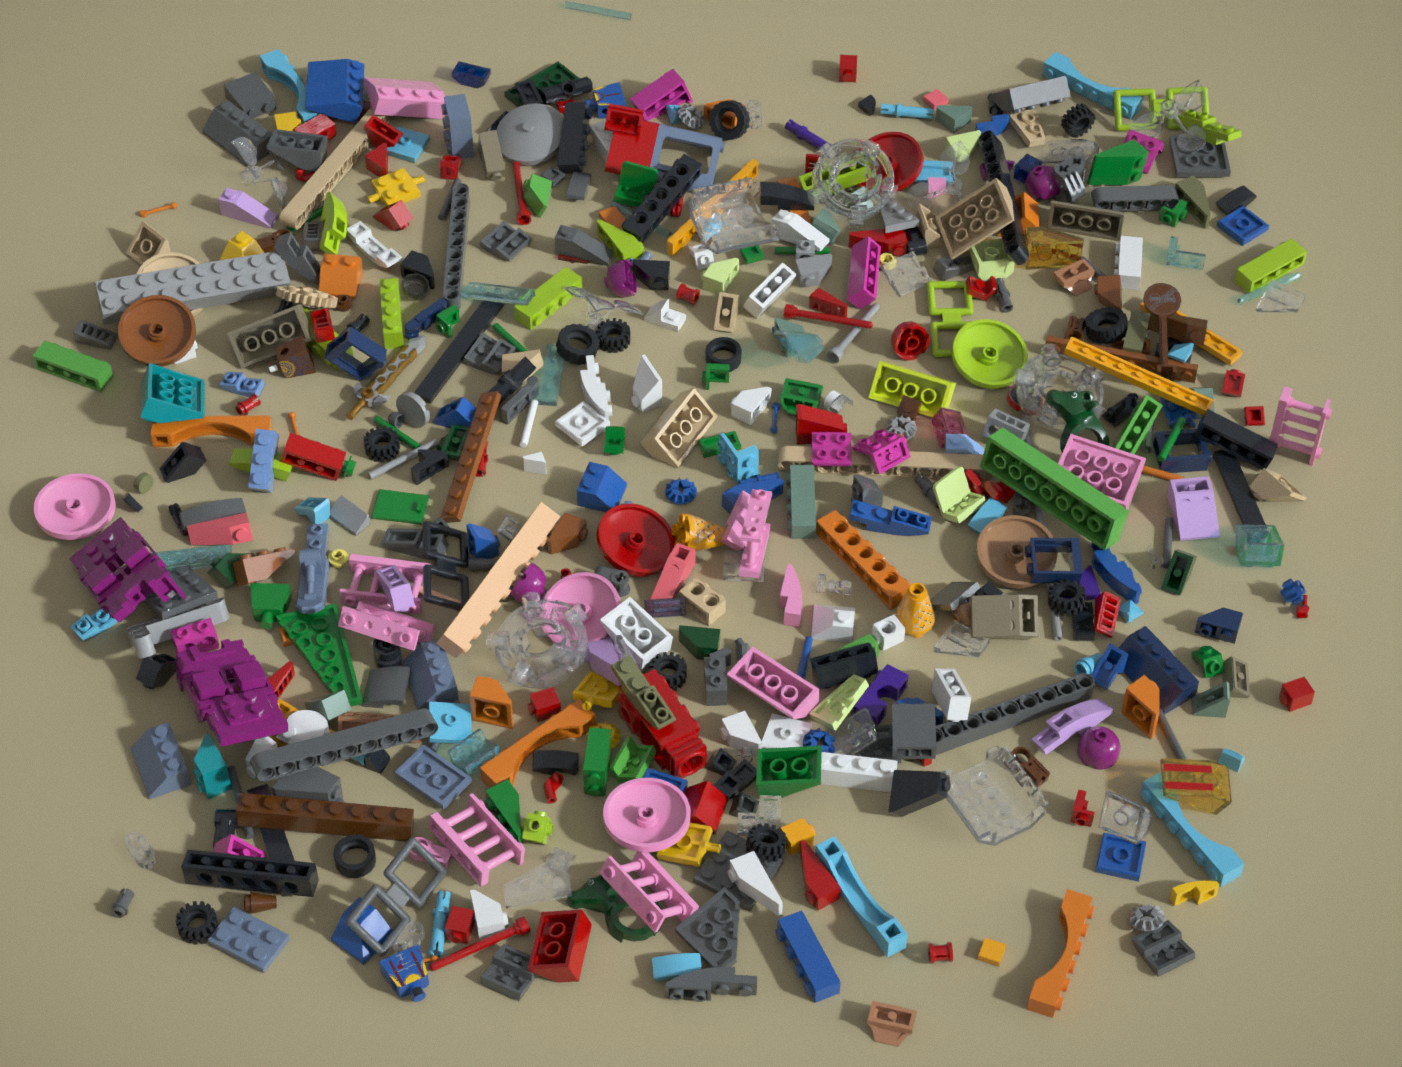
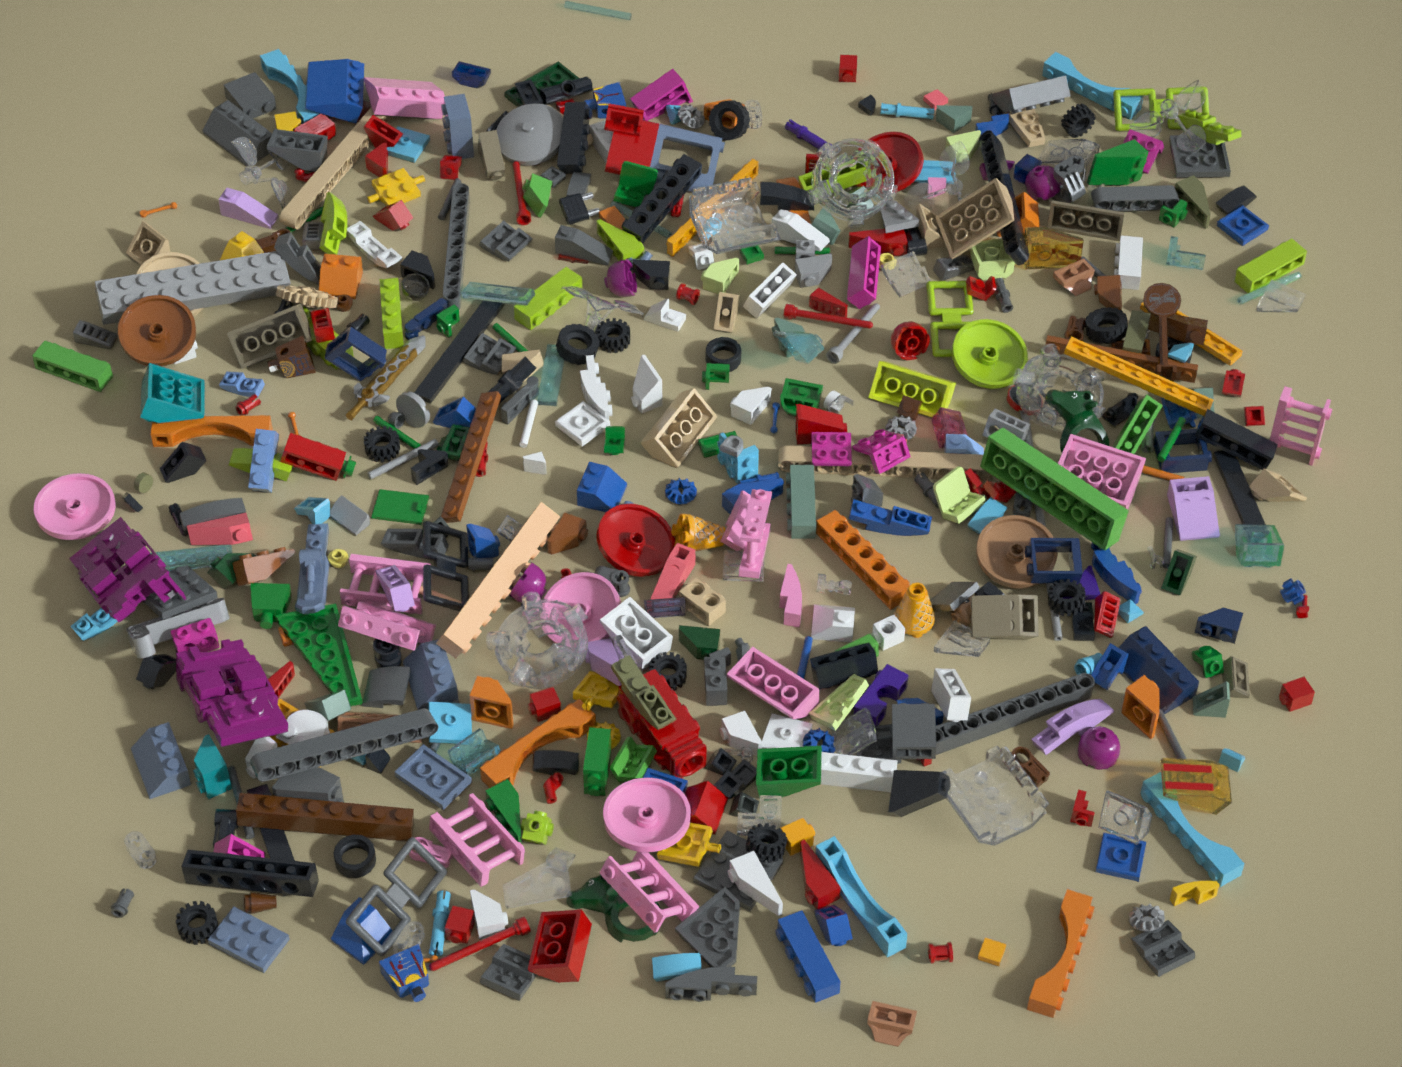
(575, 208): none -> black piece
(732, 445): none -> light grey tile
(834, 925): none -> blue slope

